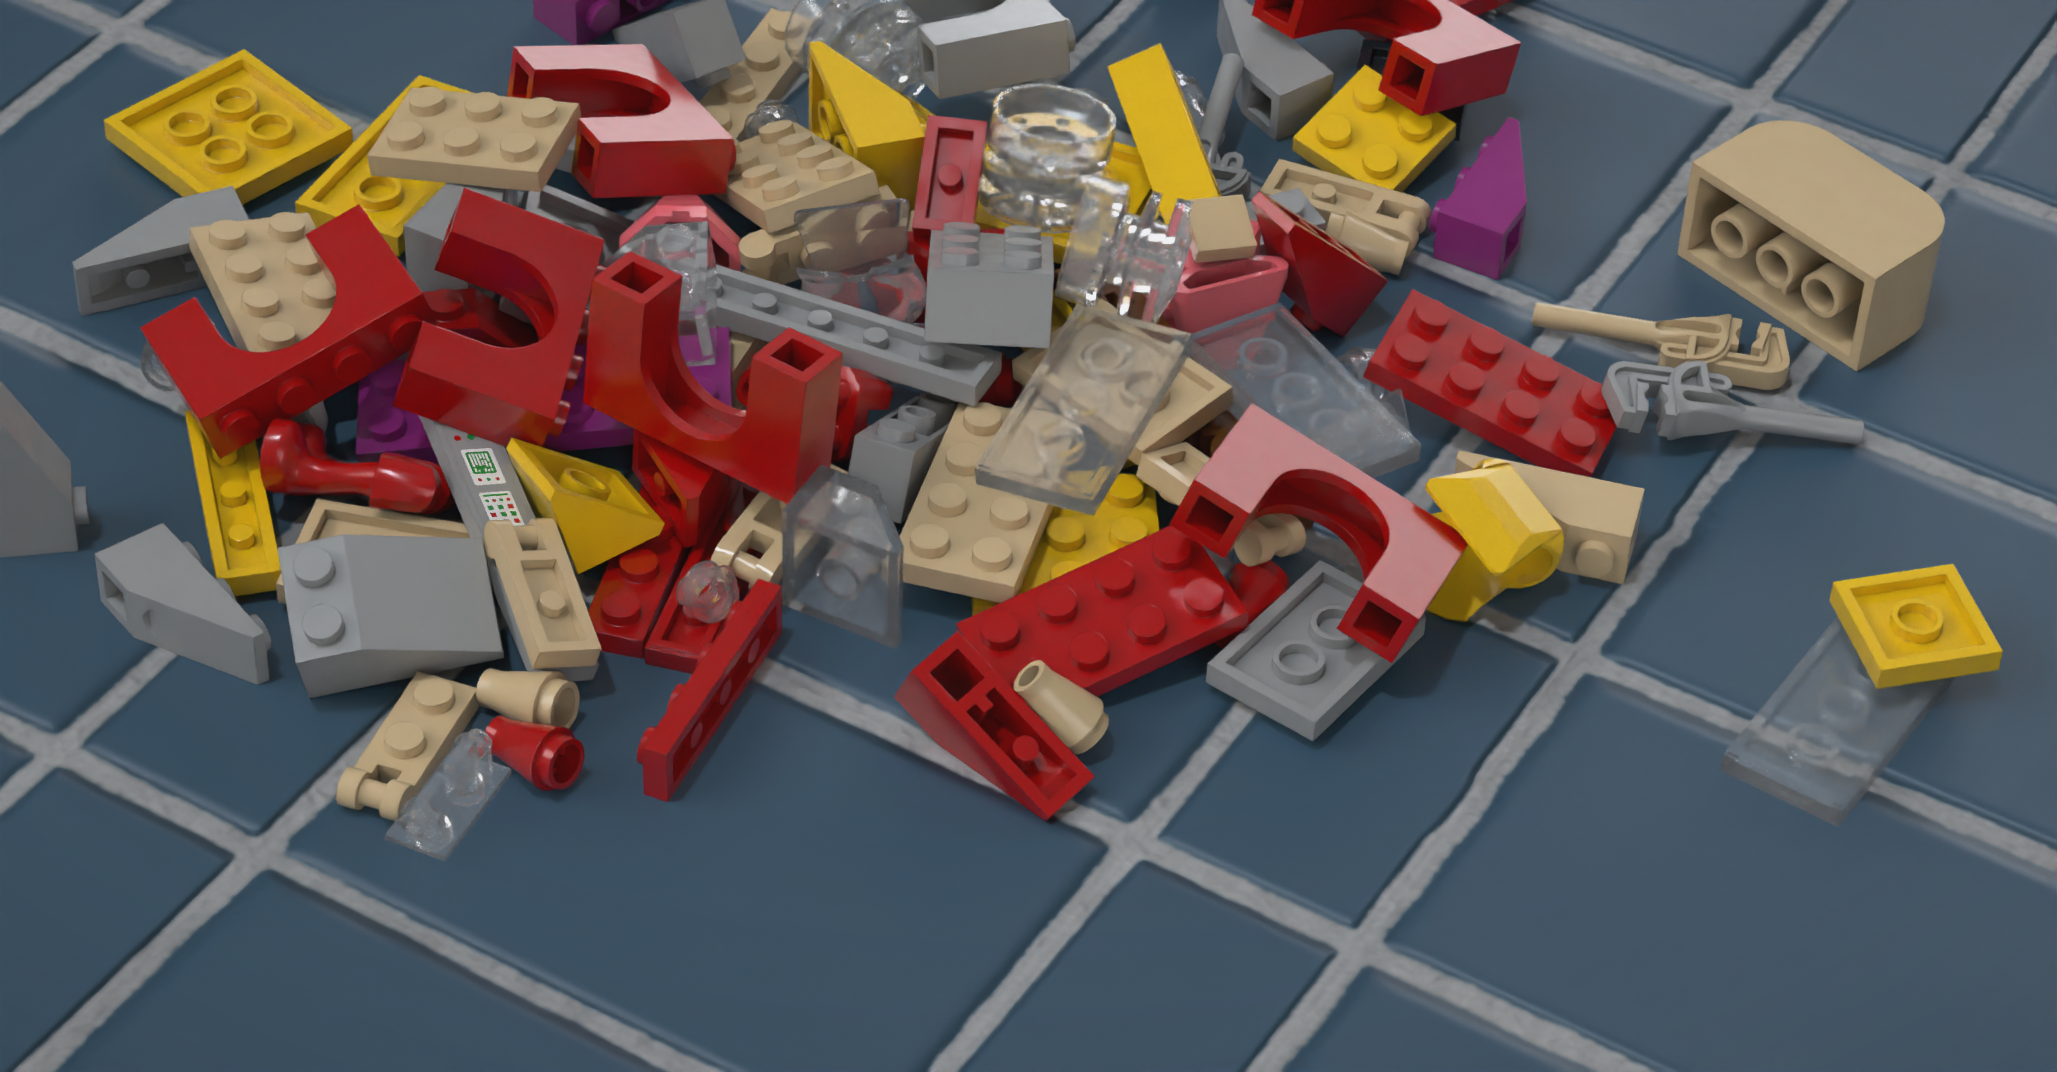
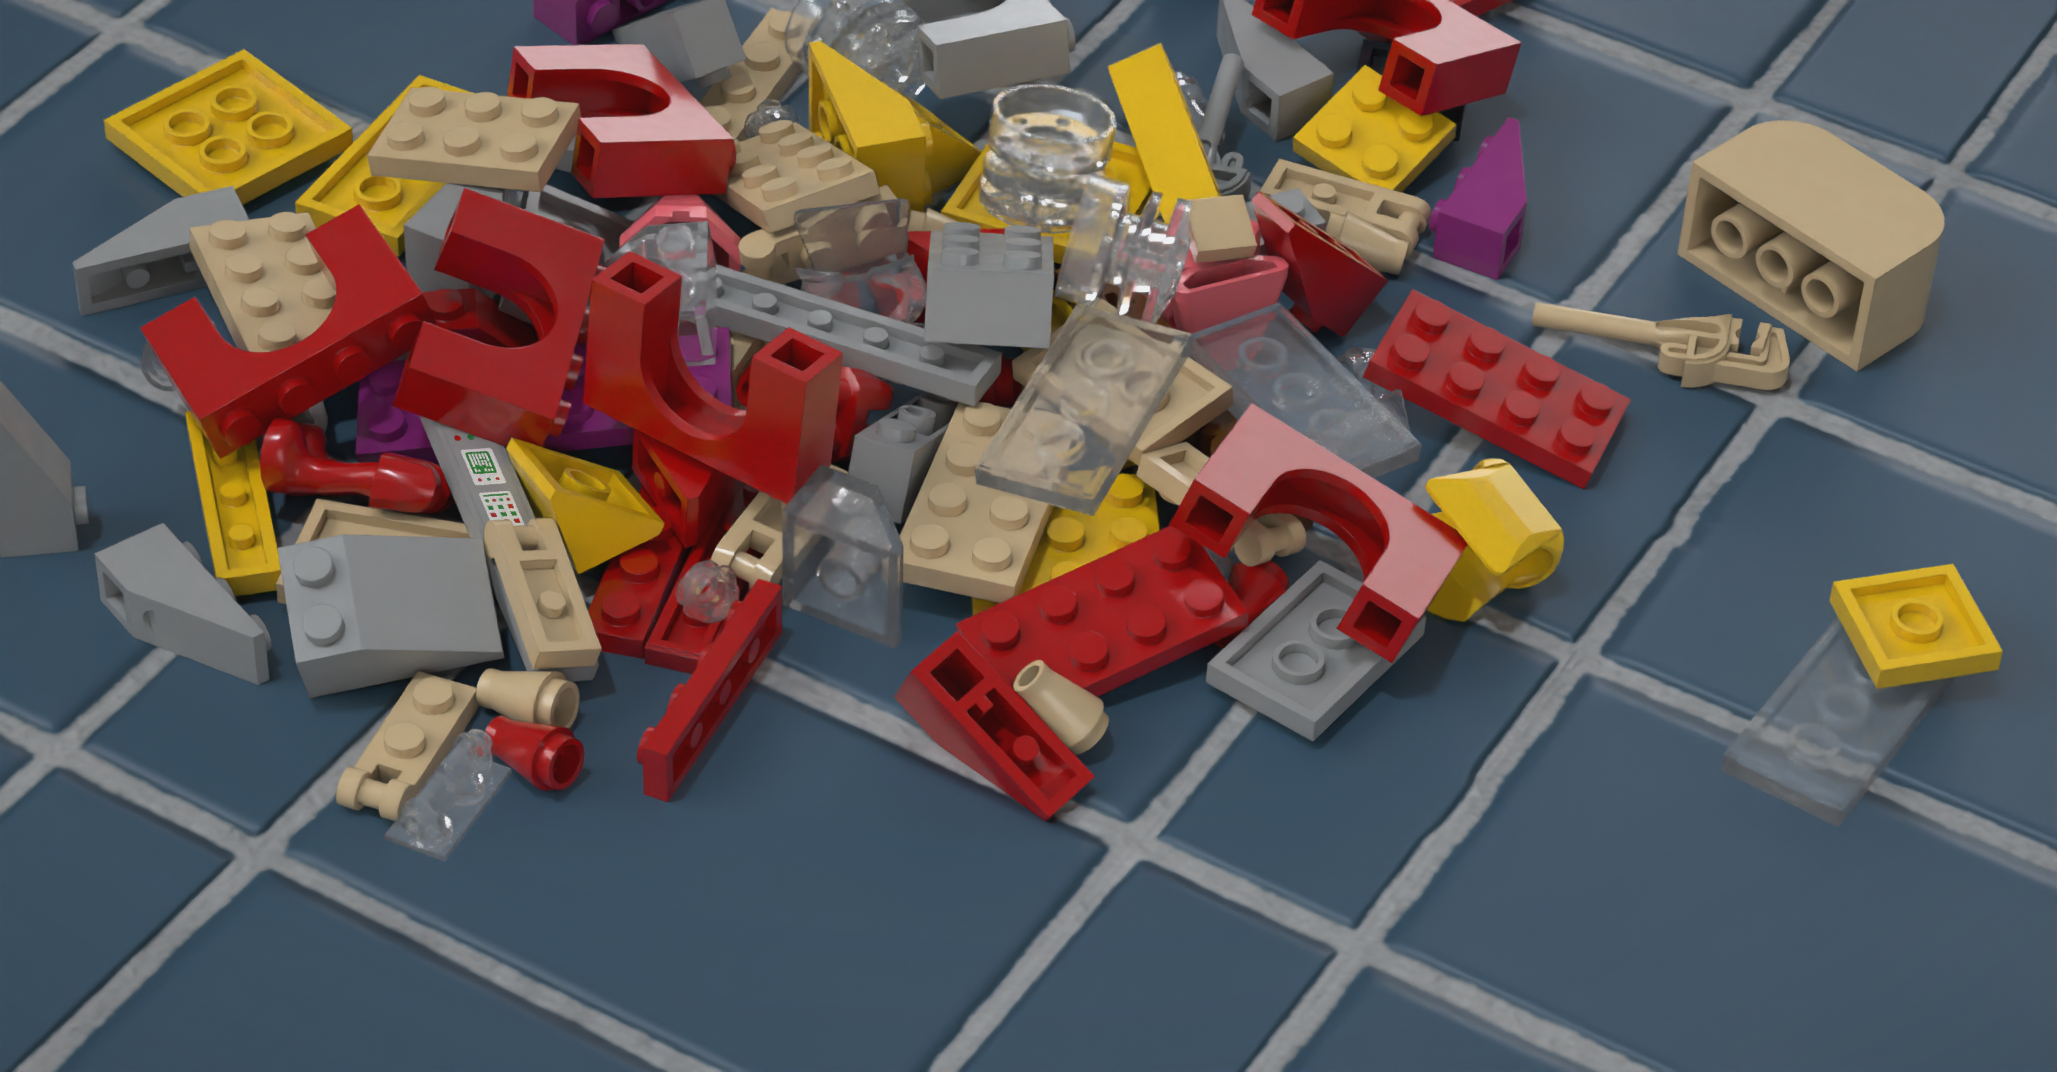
(949, 173): red plate -> none
(1594, 514): tan slope -> none
(1698, 403): light grey piece -> none

